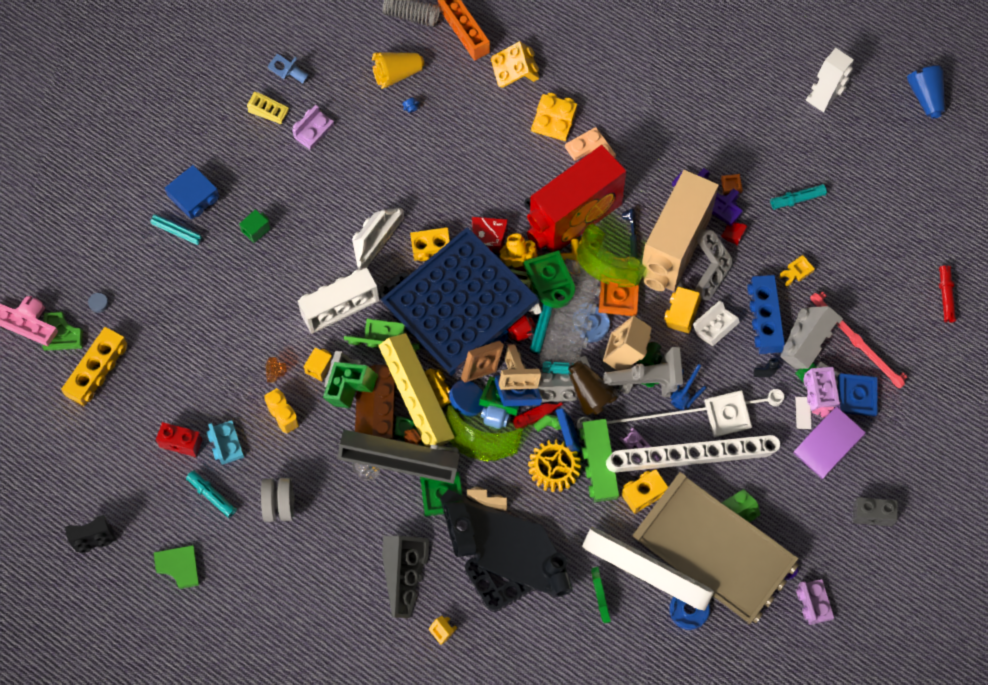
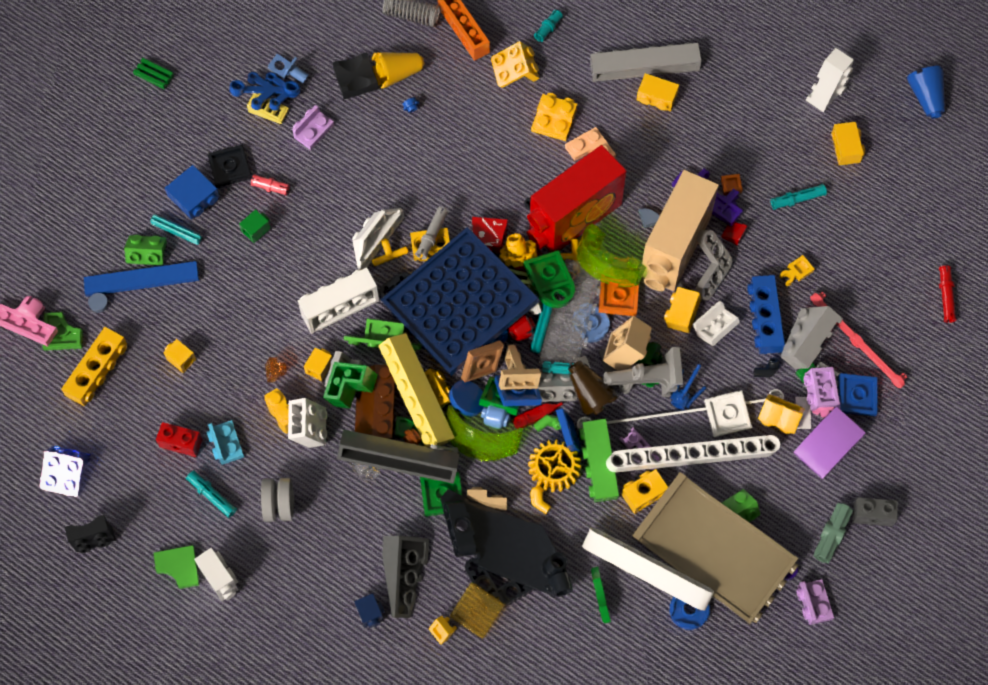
(63, 470): none -> clear blue bracket
(141, 66): none -> green tile
(141, 278): none -> blue tile
(145, 249): none -> bright green bracket
(179, 355): none -> yellow brick
(221, 579): none -> white brick
(229, 166): none -> black tile
(270, 184): none -> coral pin
(285, 89): none -> blue plant
(307, 423): none -> white brick
(355, 76): none -> black brick
(369, 611): none -> dark blue brick
(389, 254): none -> yellow piece
(428, 240): none -> light grey pin
(477, 610): none -> clear yellow tile
(537, 499): none -> yellow arm
(548, 25): none -> teal pin
(630, 215): piece -> none
(648, 217): none -> sand blue tile
(649, 60): none -> light grey brick
(657, 92): none -> yellow piece
(781, 414): none -> yellow brick
(833, 533): none -> sand green piece
(847, 143): none -> yellow piece

